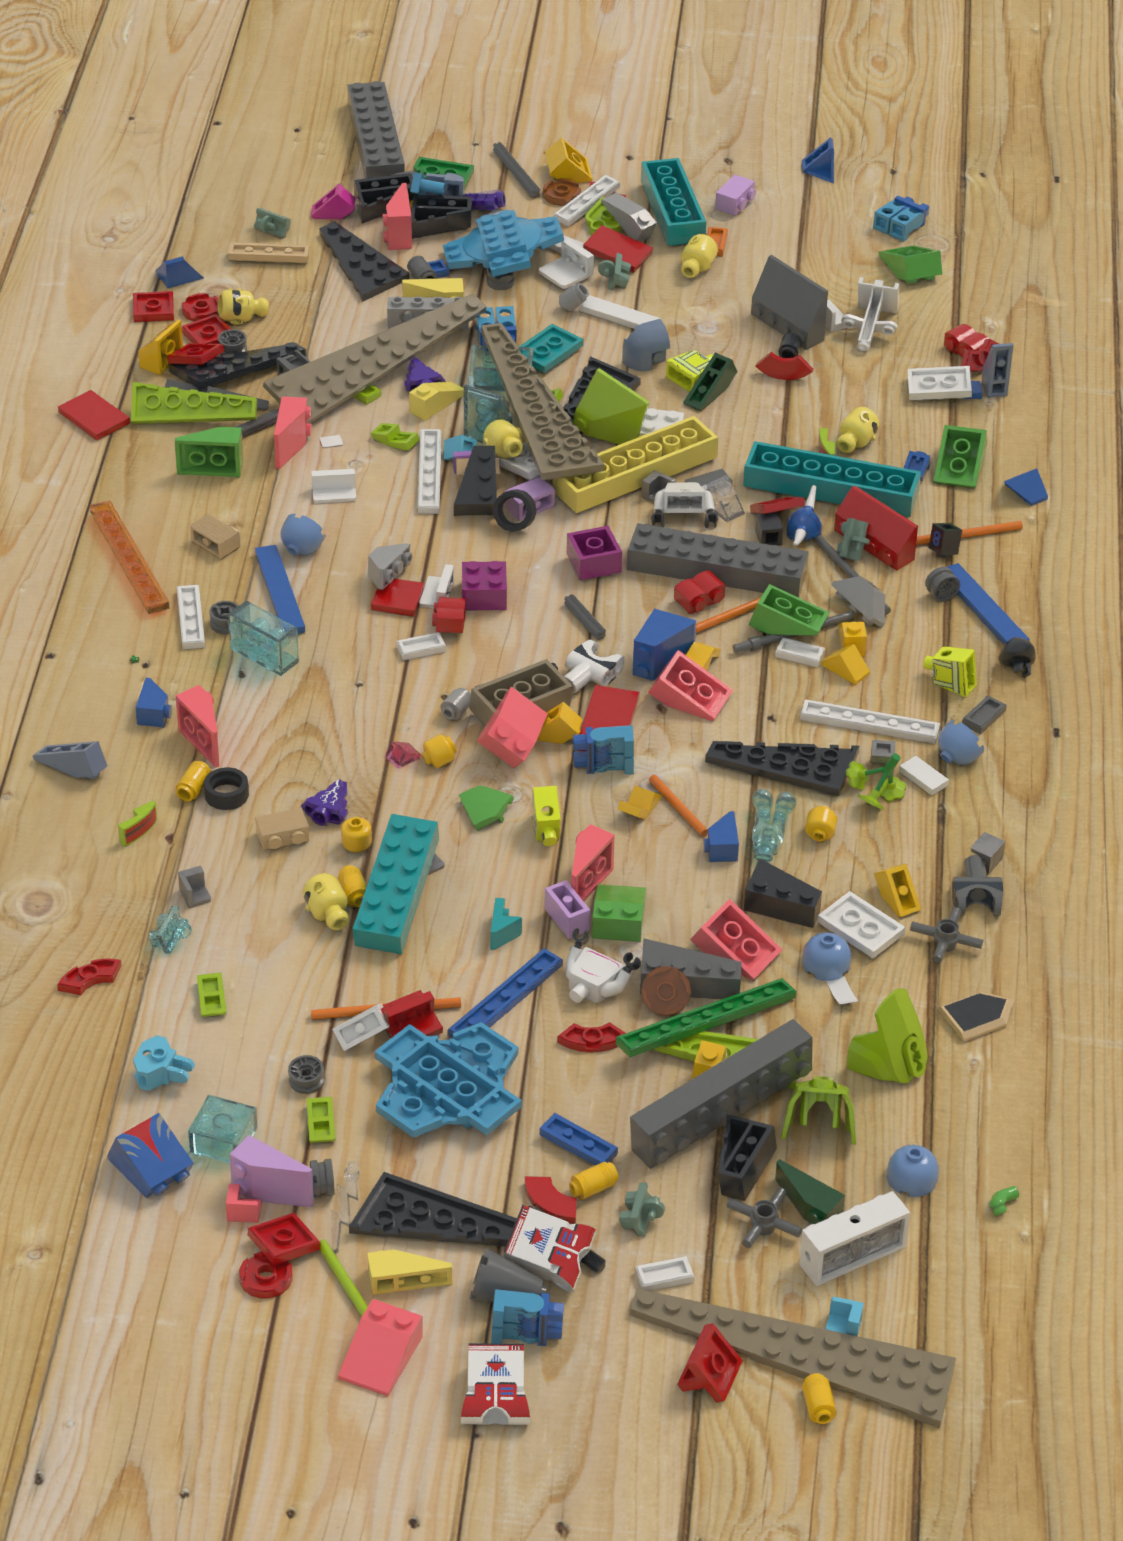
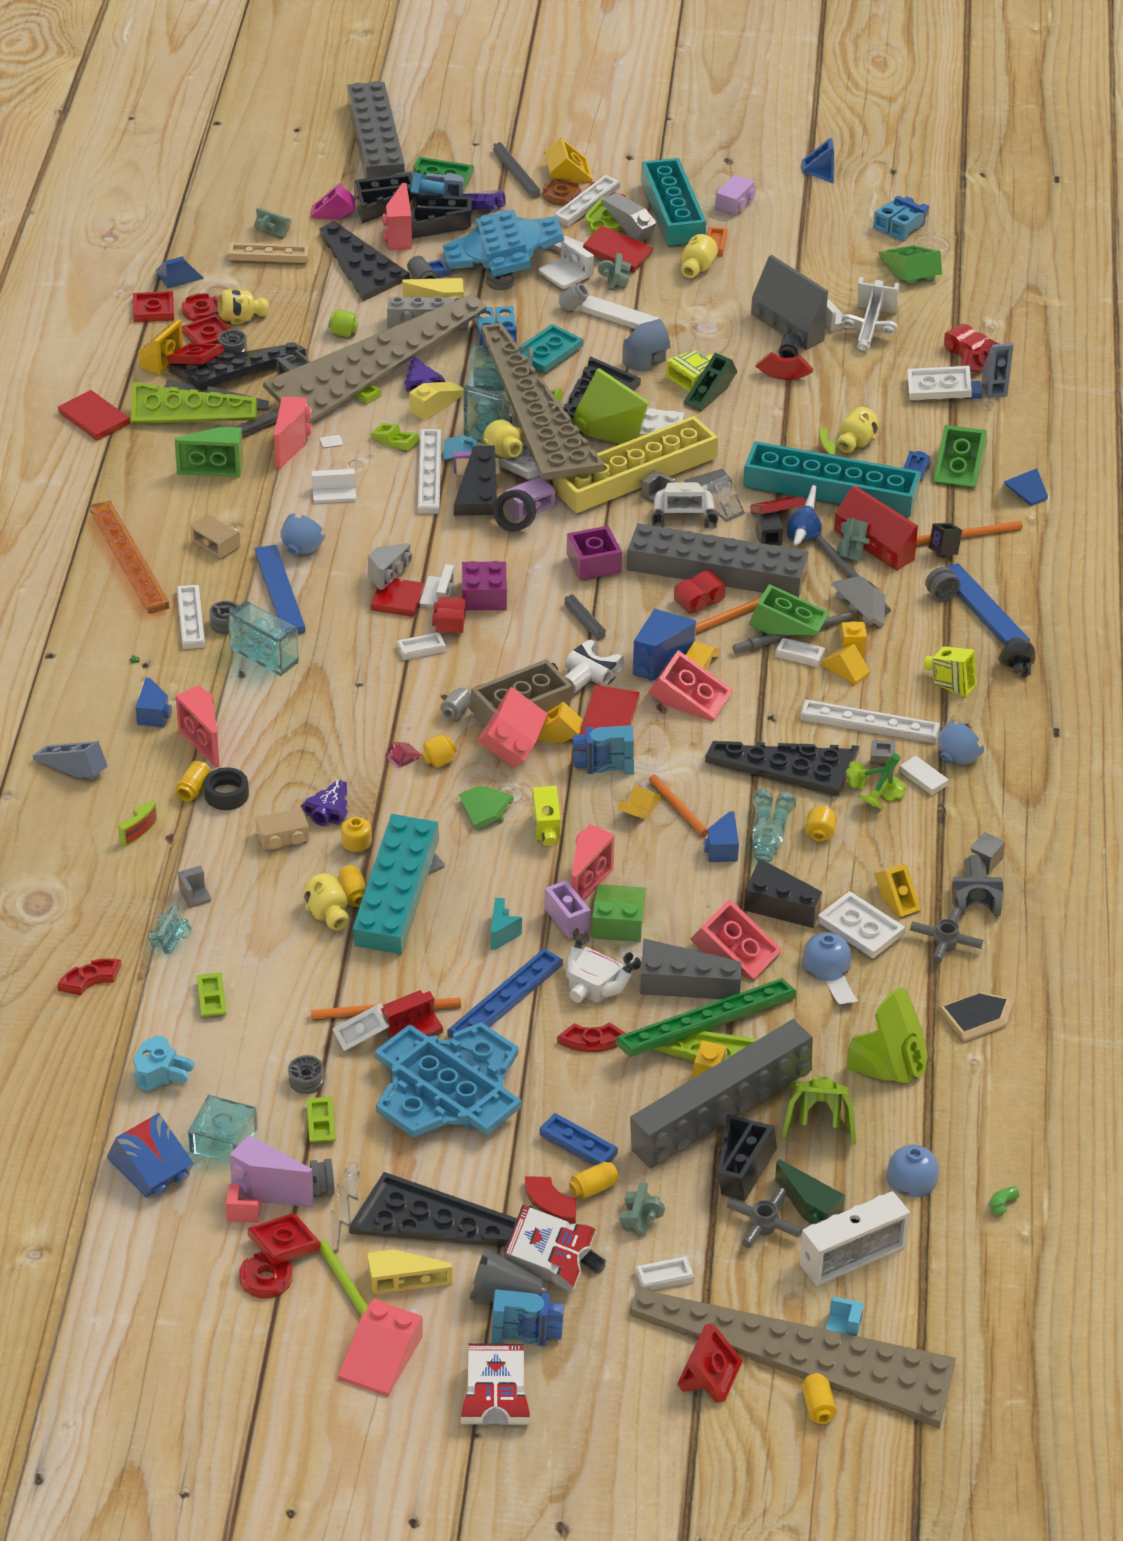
(343, 323): none -> lime head
(666, 990): dark orange tile -> none
(984, 714): dark grey tile -> none

